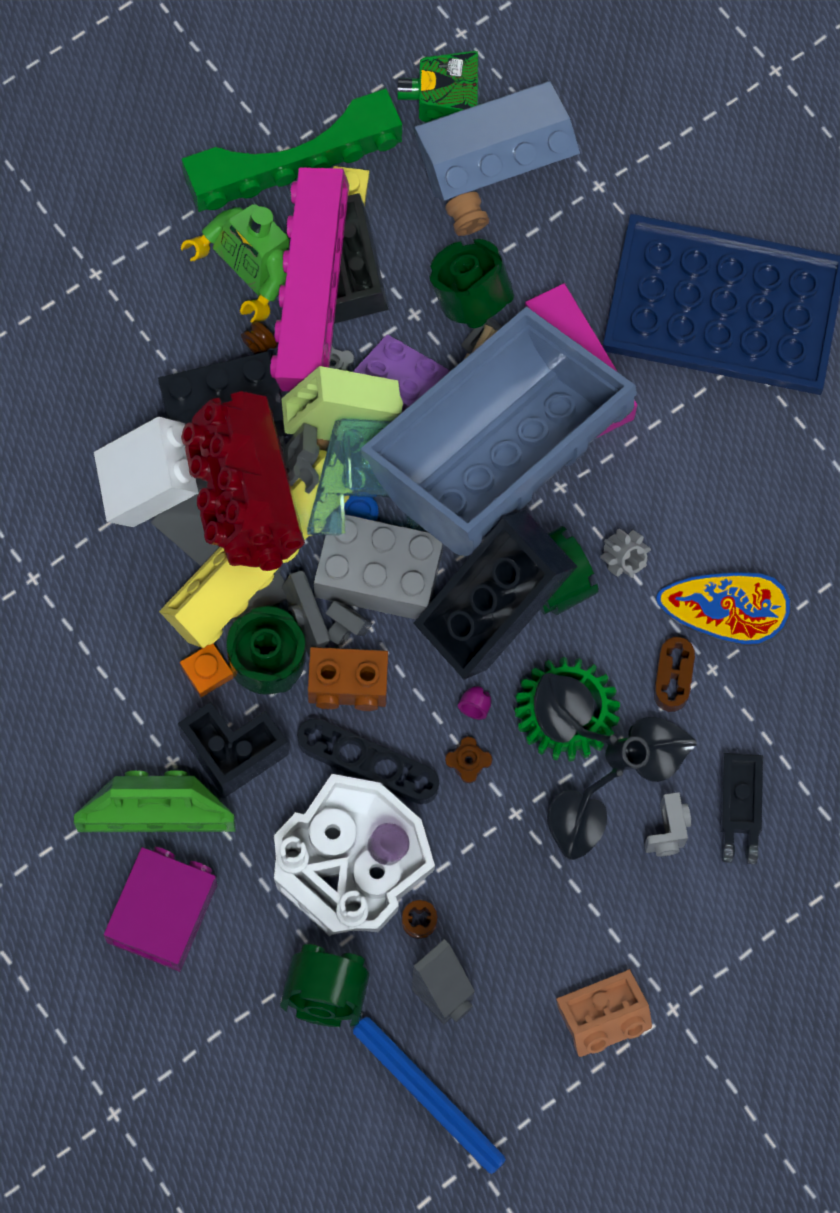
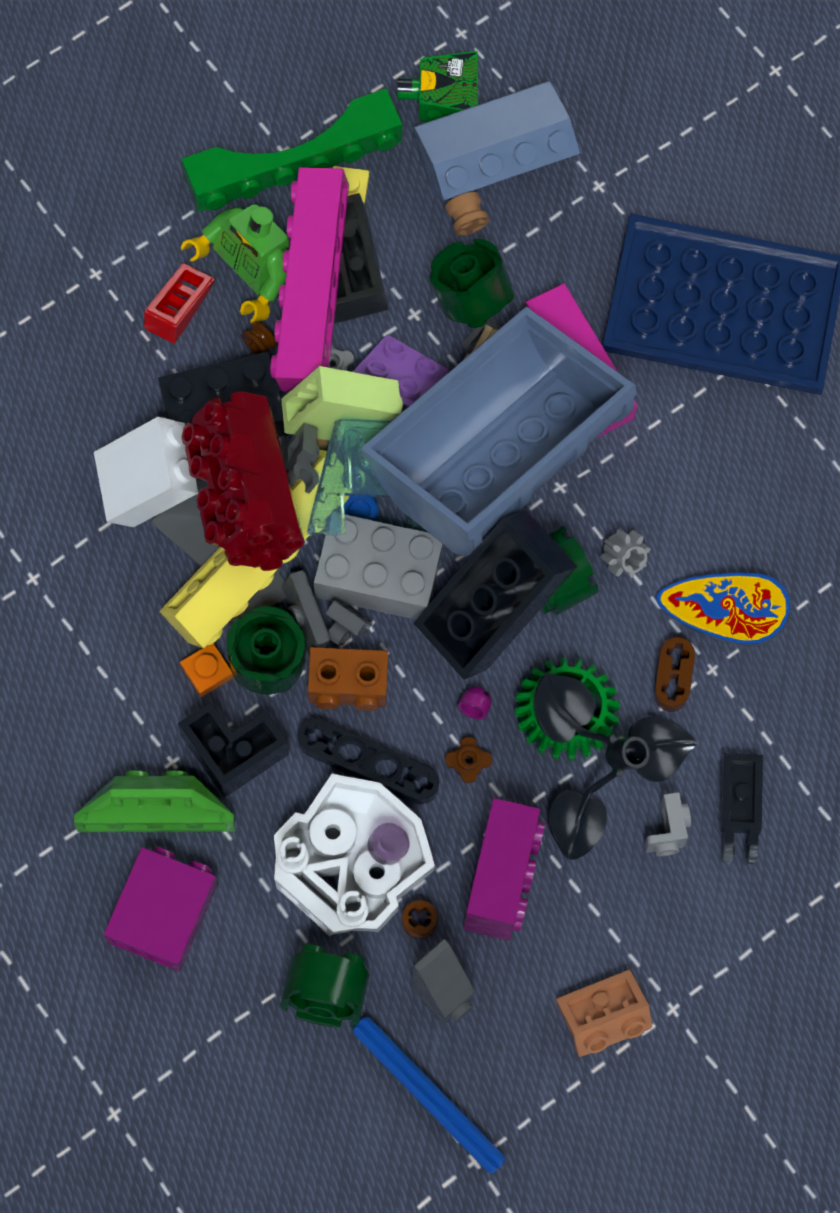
(167, 322): none -> red slope
(504, 870): none -> magenta brick

